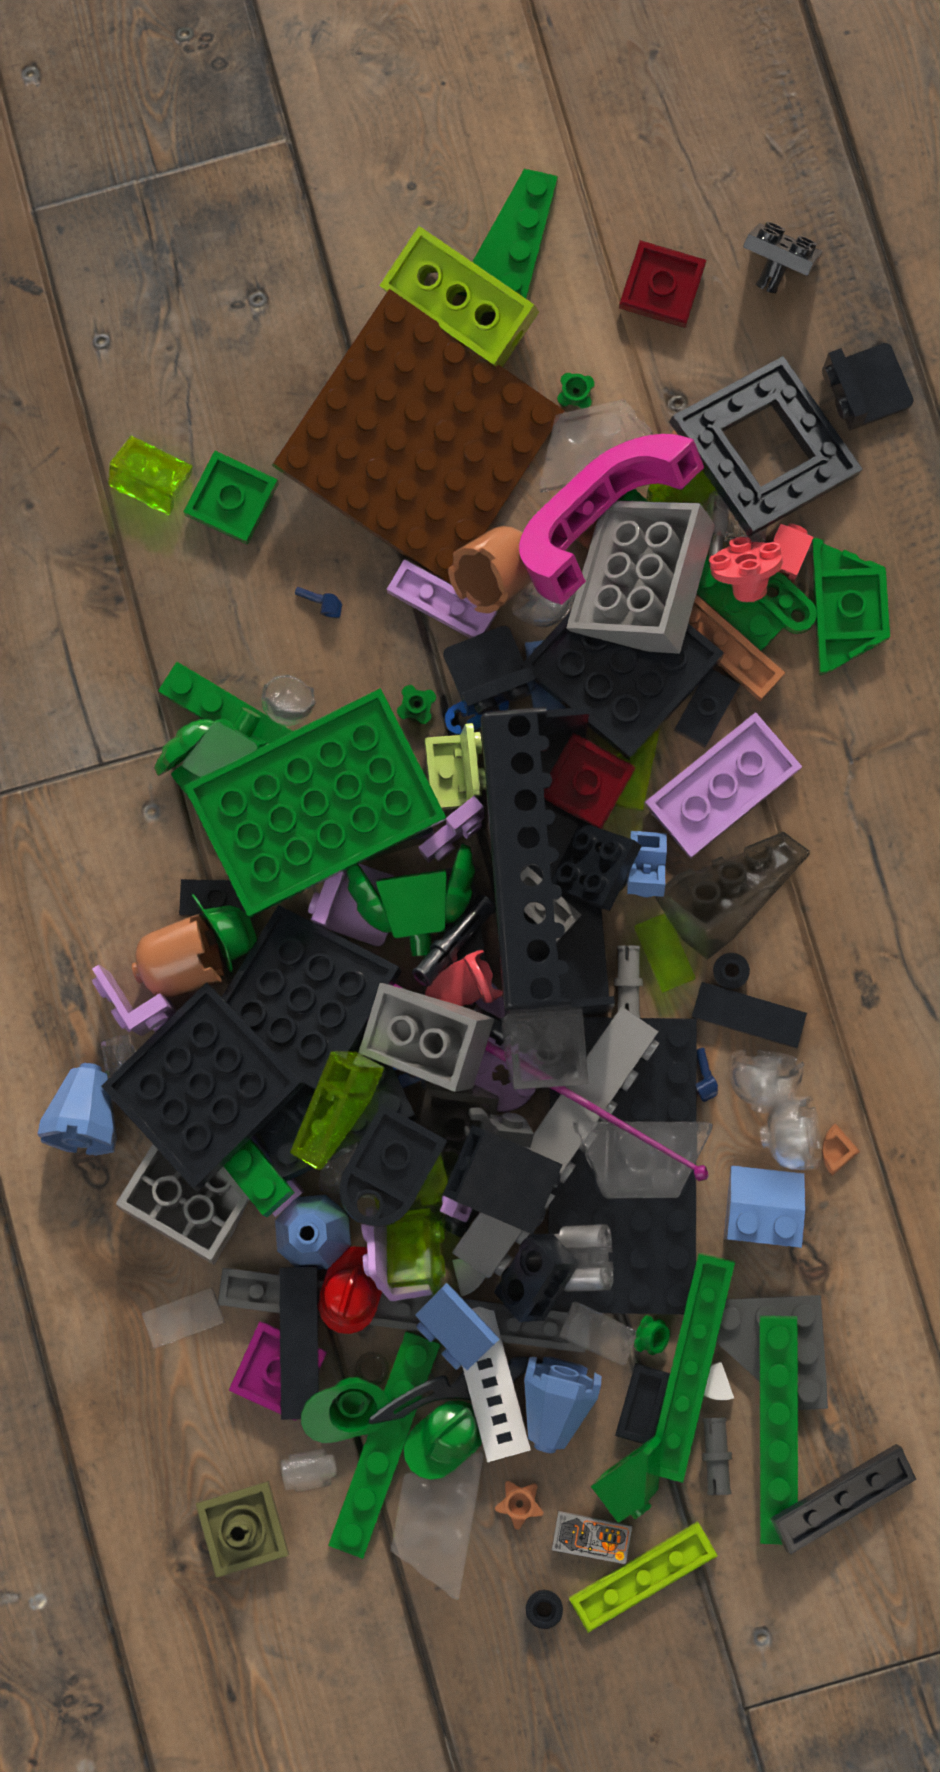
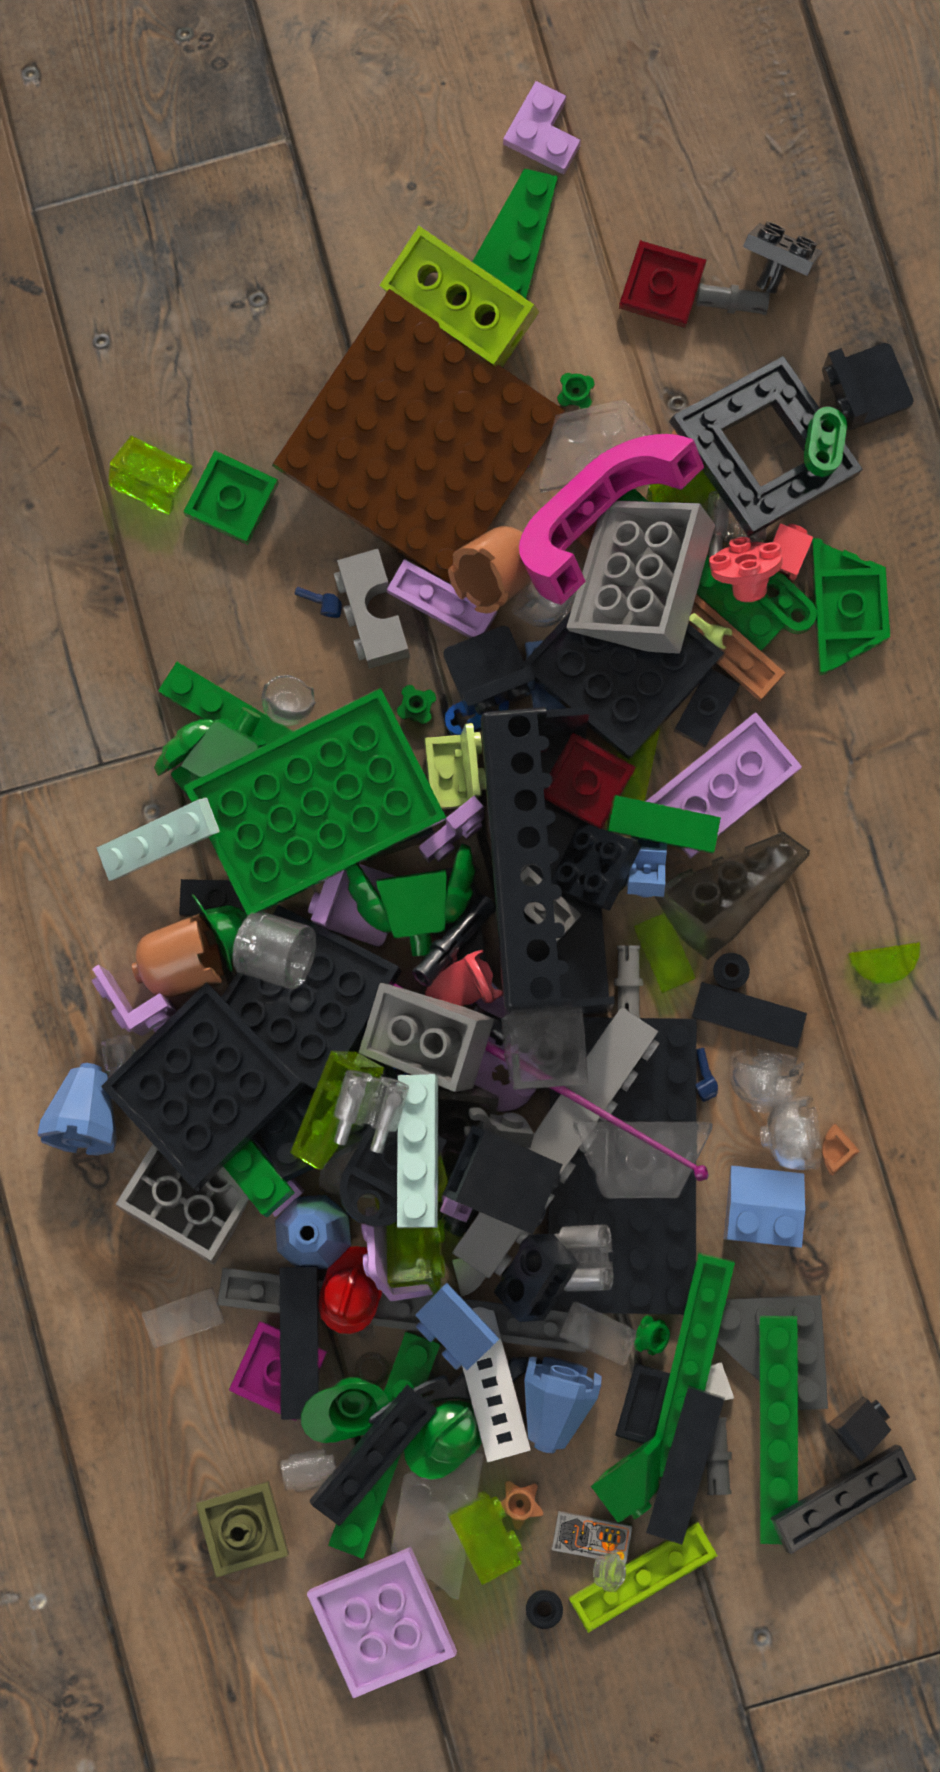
(158, 839): none -> light aqua plate
(274, 949): none -> clear piece
(362, 579): none -> light grey arch
(369, 1102): none -> clear piece
(373, 1455): none -> black tile
(382, 1622): none -> lavender plate
(418, 1154): none -> light aqua plate
(484, 1537): none -> clear neon green bracket
(534, 132): none -> lavender plate
(609, 1572): none -> clear plate
(663, 824): none -> green tile
(685, 1465): none -> black tile
(712, 632): none -> yellowish green hand
(732, 299): none -> dark grey pin
(824, 444): none -> green plate
(861, 1427): none -> black slope
(885, 964): none -> clear neon green plate

